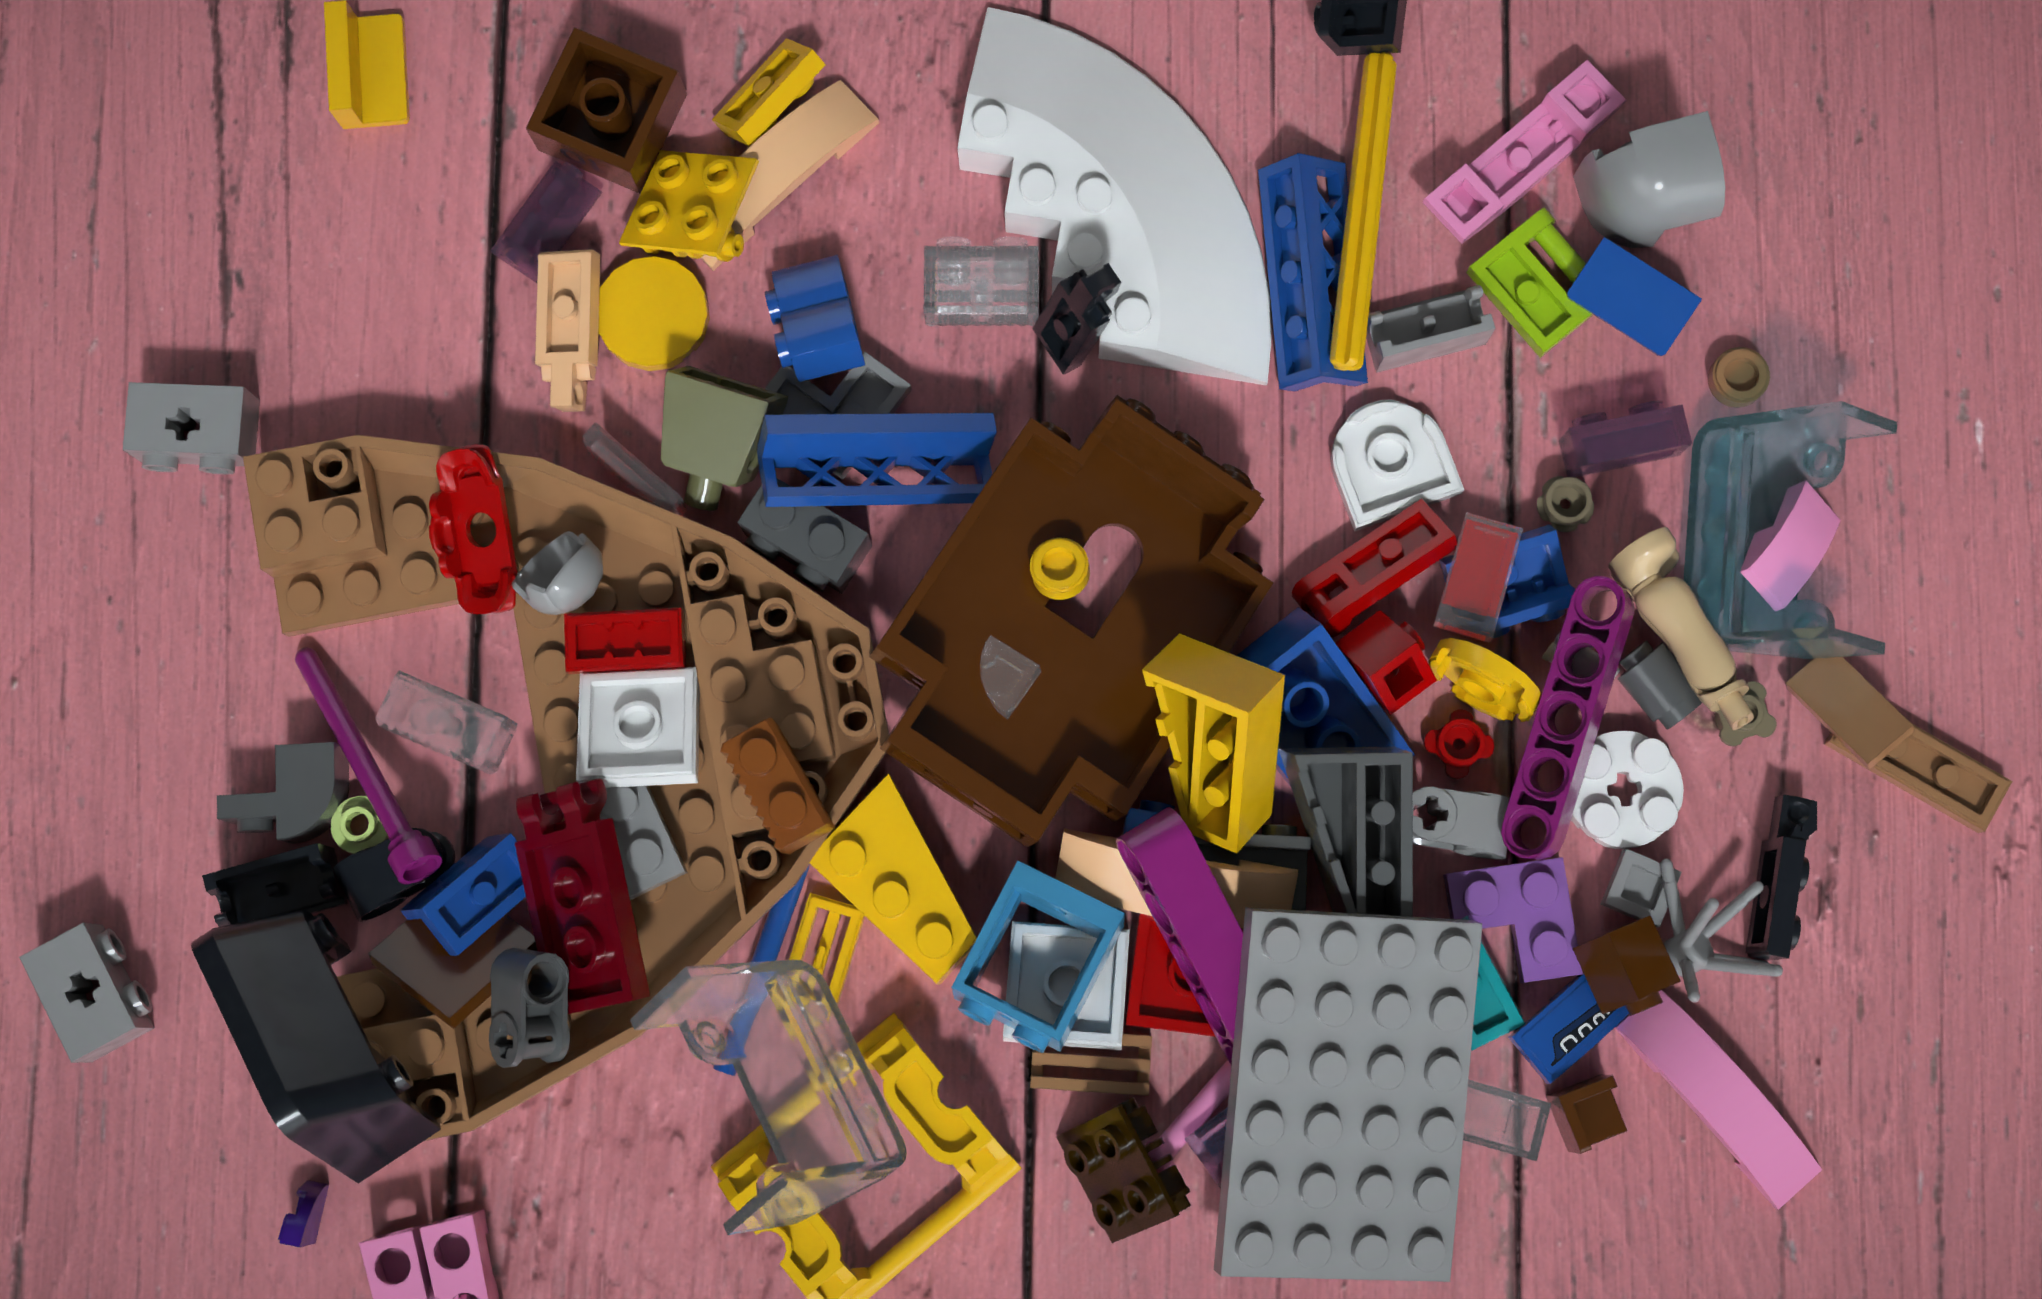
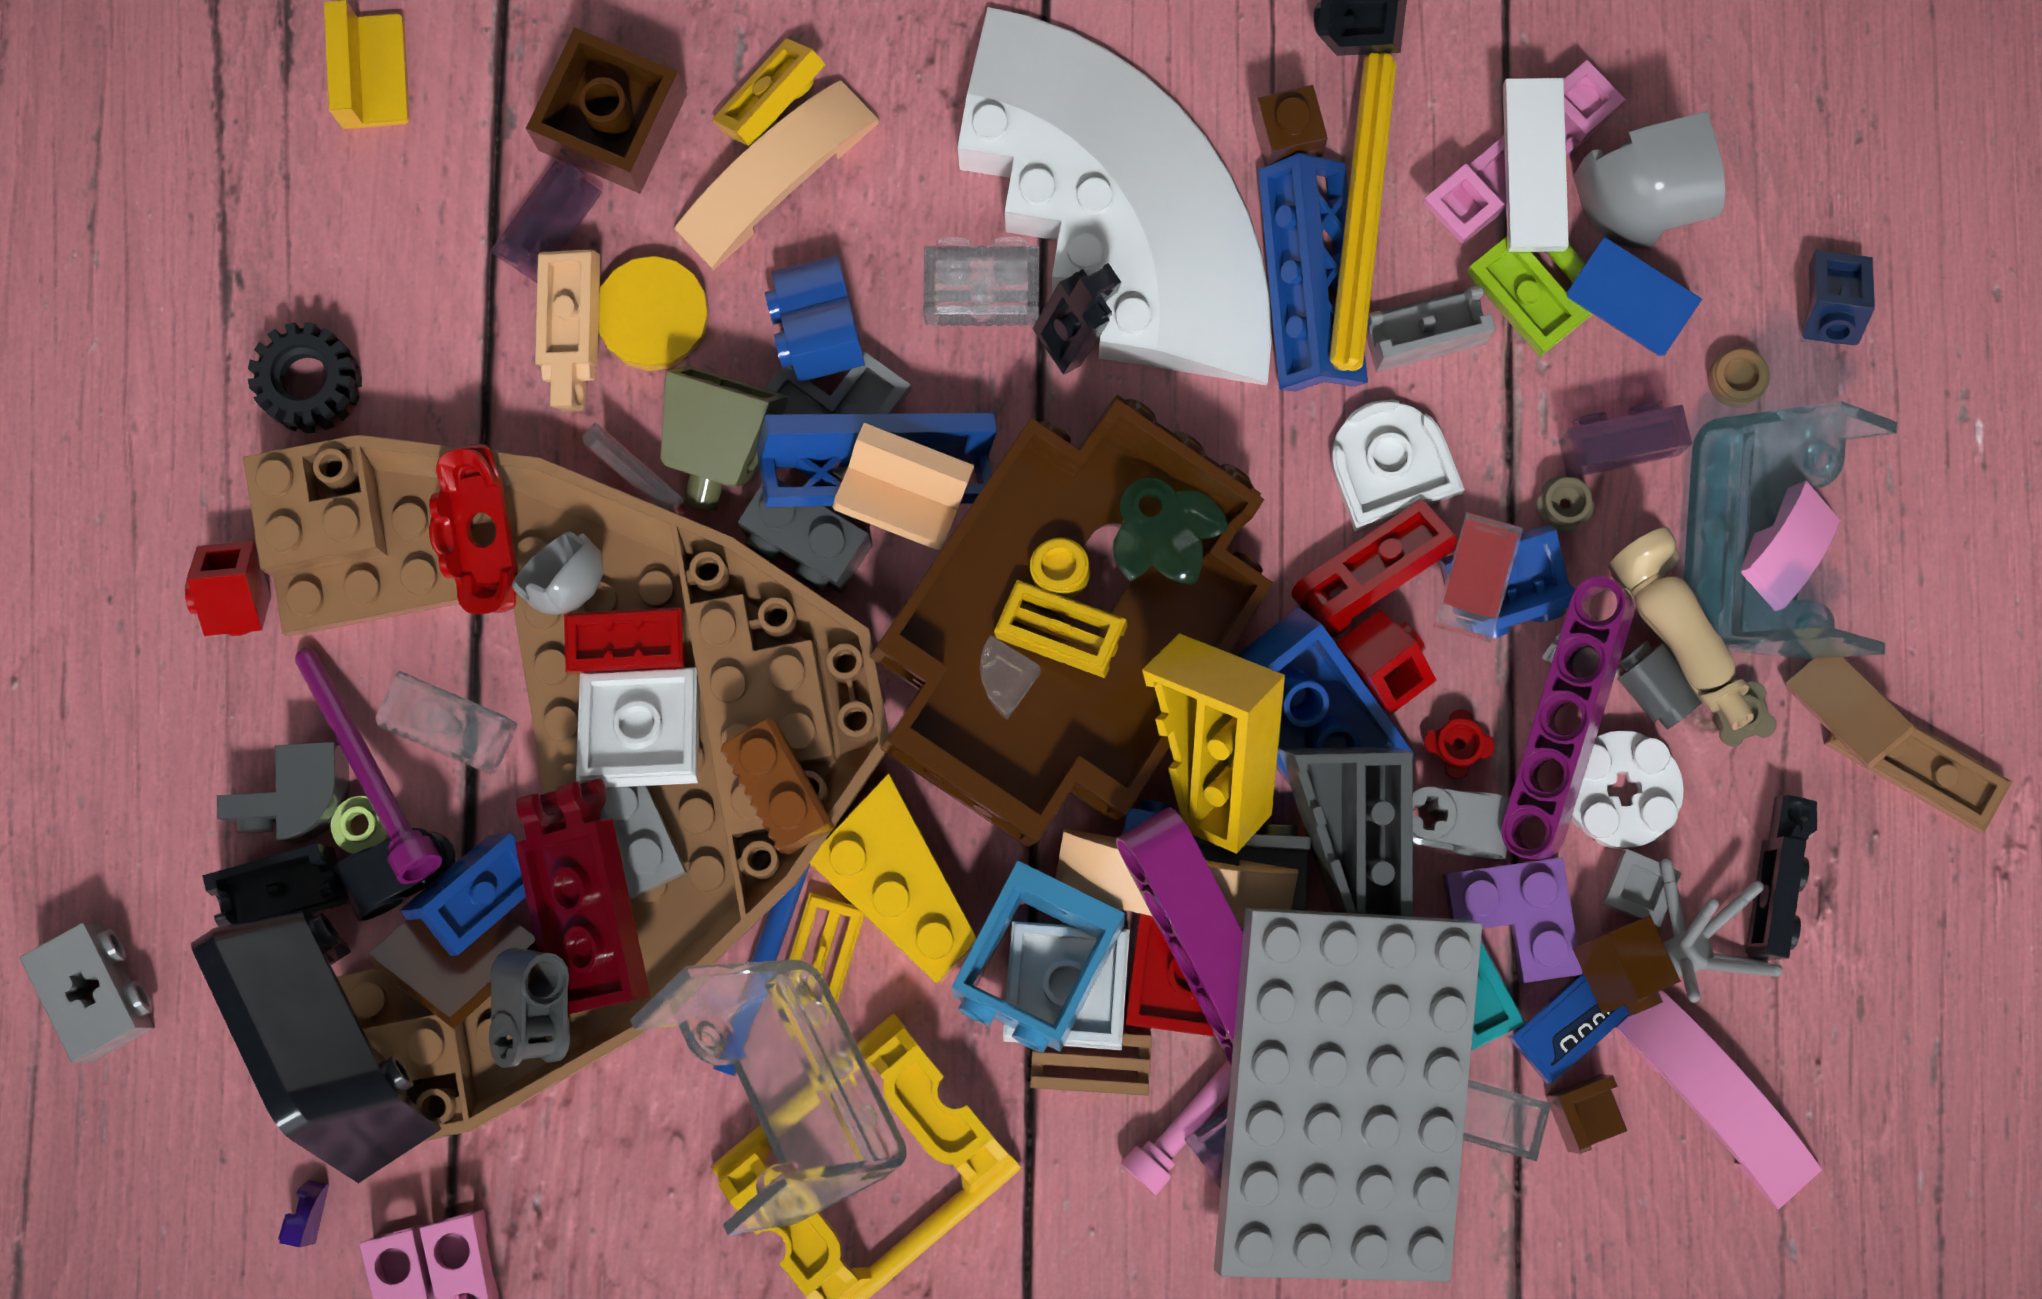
(162, 412): light grey brick -> none
(227, 589): none -> red brick
(281, 354): none -> black tyre
(691, 206): yellow hinge -> none
(902, 487): none -> light nougat panel
(1052, 649): none -> yellow tile
(1119, 1174): dark brown hinge -> none
(1171, 537): none -> clear green plate
(1289, 125): none -> reddish brown brick
(1485, 680): yellow tile -> none
(1535, 165): none -> white tile
(1839, 297): none -> dark blue bracket

